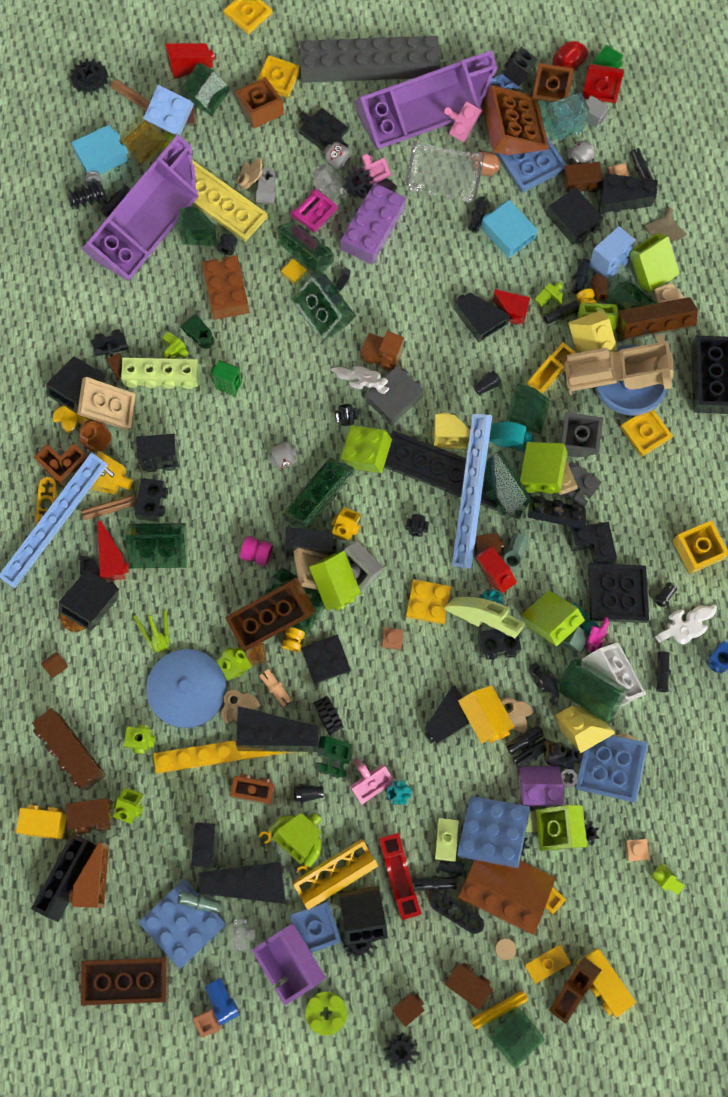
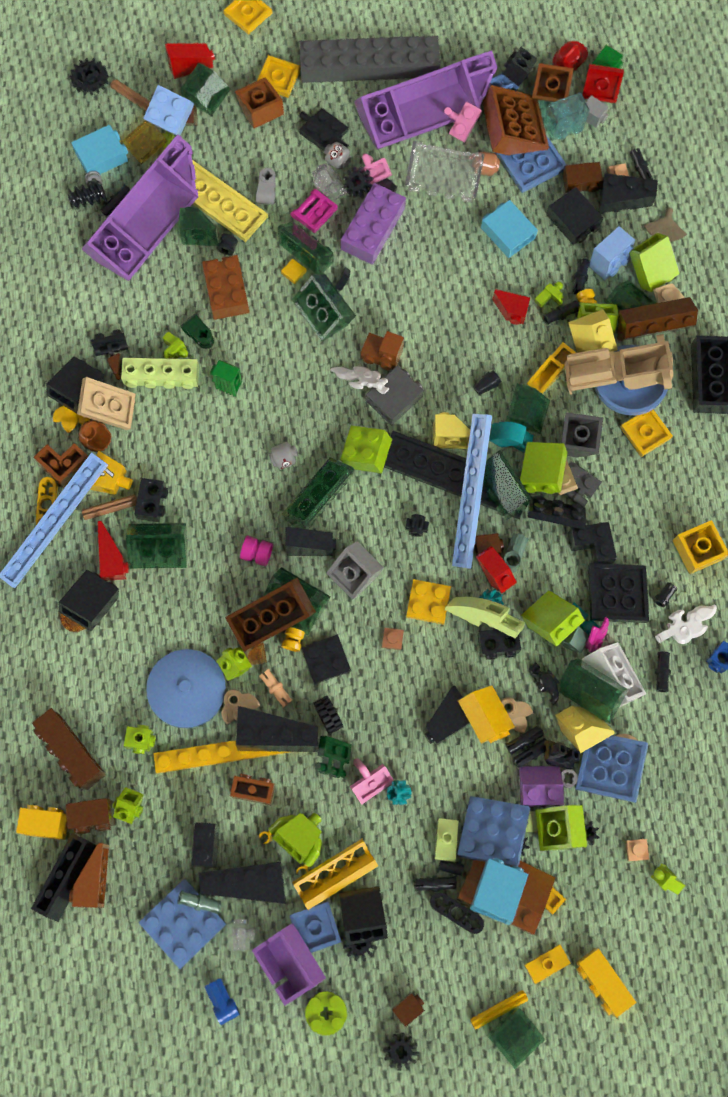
(54, 664): reddish brown slope -> none
(89, 564): black tile -> none
(125, 981): reddish brown brick -> none
(158, 452): black brick -> none
(158, 641): lime plant -> none
(206, 1023): nougat plate -> none
(249, 174): tan plate -> none
(303, 560): tan plate -> none
(305, 793): black cone -> none
(335, 581): lime brick -> none
(346, 414): black gear -> none
(346, 524): yellow brick -> none
(399, 876): red arch -> none
(468, 985): reddish brown brick -> none
(478, 214): black pin -> none
(480, 316): black slope -> none
(499, 891): none -> medium azure brick
(505, 949): tan tile -> none
(575, 990): reddish brown slope -> none
(581, 153): light grey head -> none
(599, 284): reddish brown cone -> none

